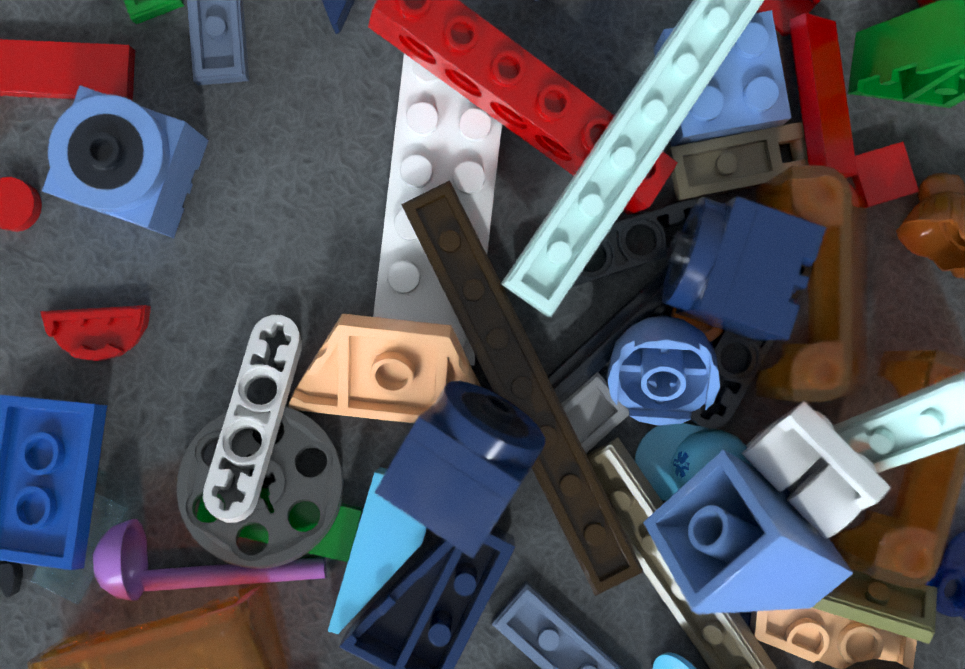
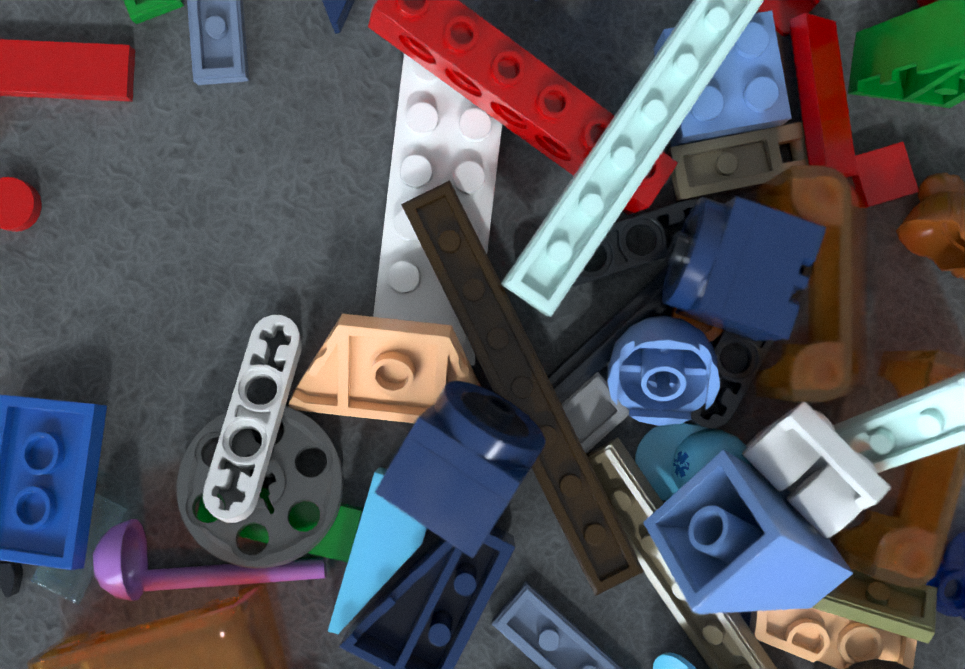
(97, 332): red tile -> none
(123, 160): medium blue piece -> none

